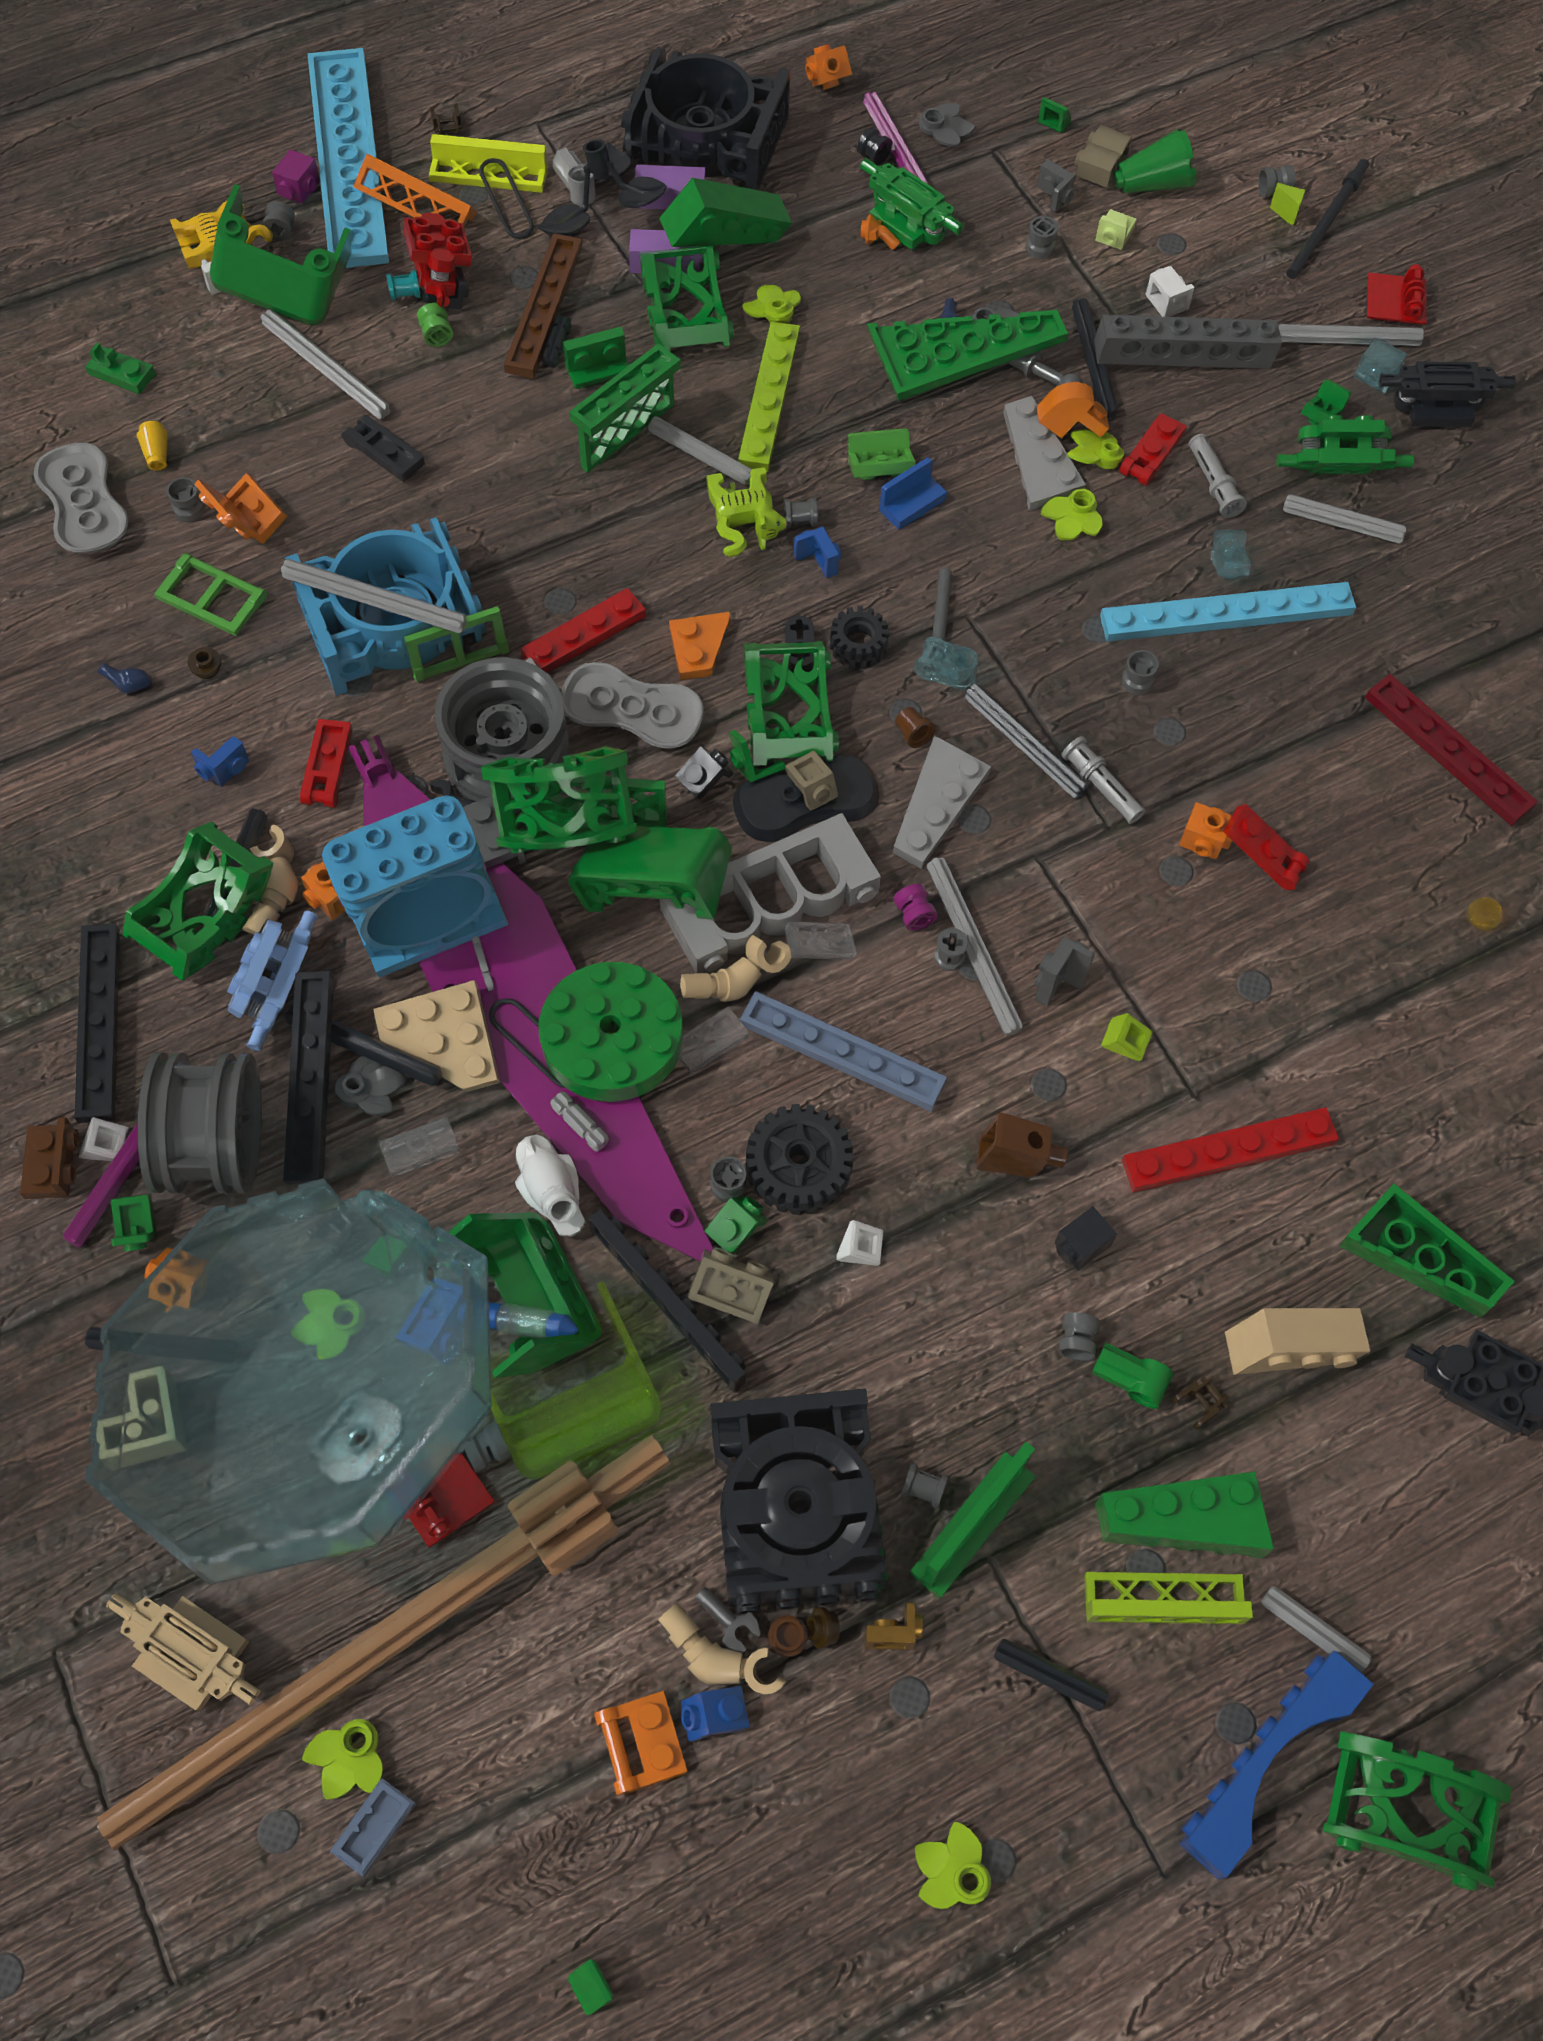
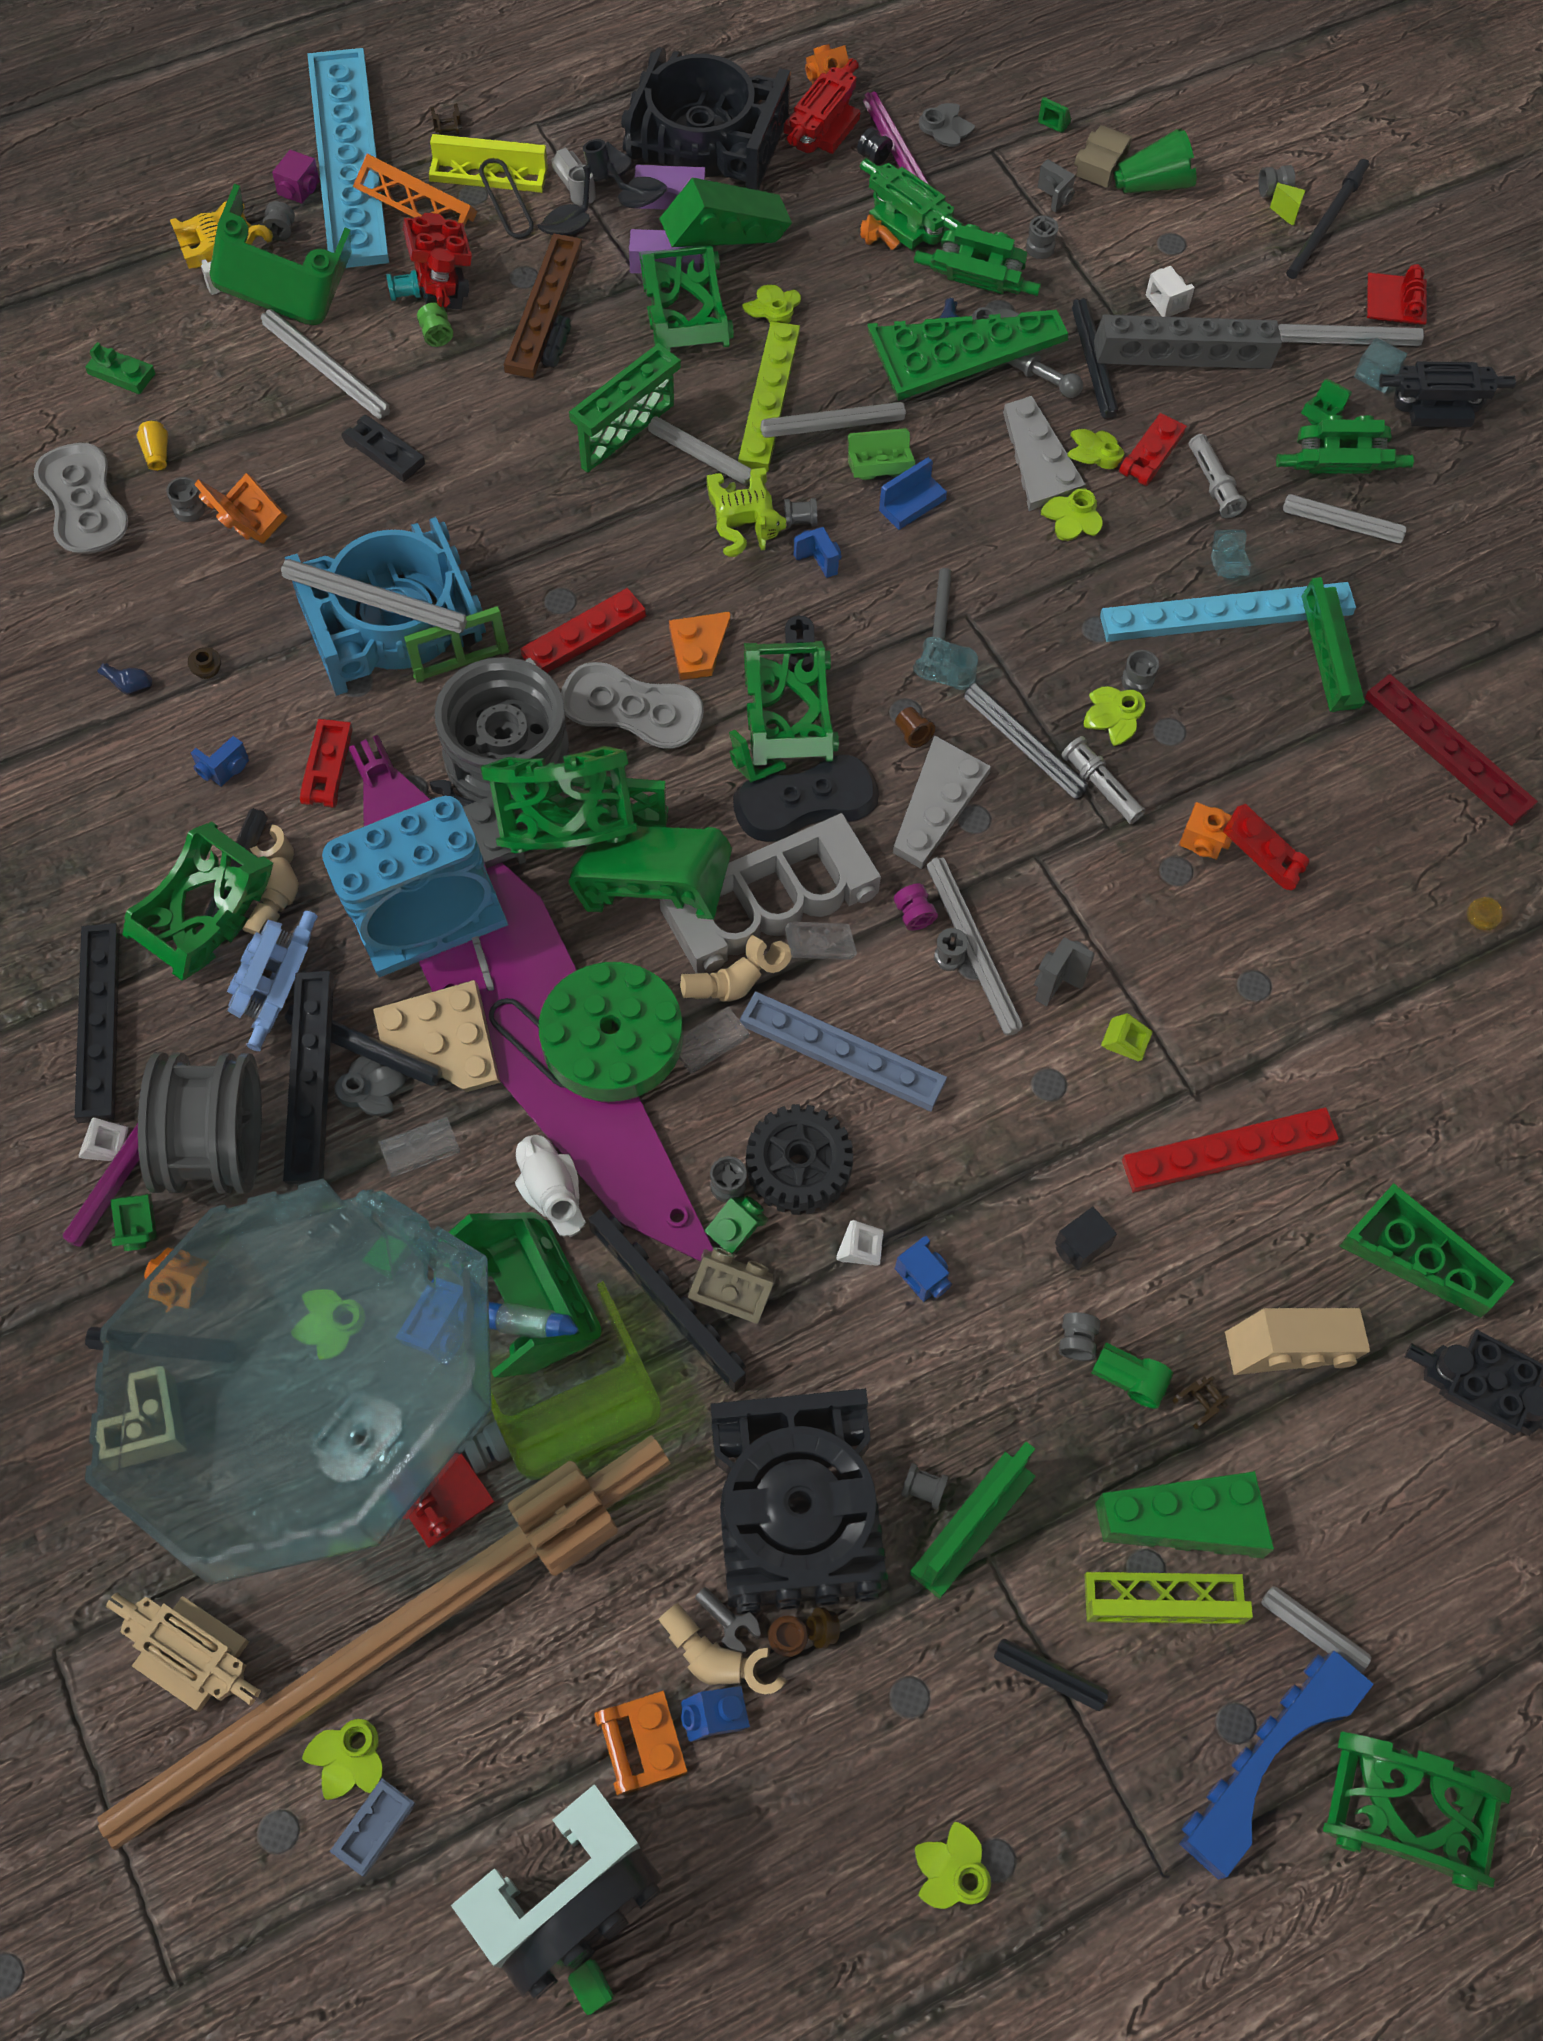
(48, 1160): reddish brown bracket -> none
(199, 611): bright green window -> none
(321, 891): orange brick -> none
(575, 1914): none -> piece
(579, 1121): light grey axle -> none
(595, 357): green bracket -> none
(704, 771): bracket -> none
(813, 780): dark tan bracket -> none
(824, 112): none -> red piece
(832, 419): none -> light grey axle
(859, 652): black tyre -> none
(887, 1634): pearl gold bracket -> none
(923, 1270): none -> blue brick
(980, 260): none -> green piece
(1018, 1147): reddish brown torso -> none
(1070, 404): orange brick -> none
(1112, 715): none -> lime plate
(1115, 229): yellowish green bracket -> none
(1332, 647): none -> green fence

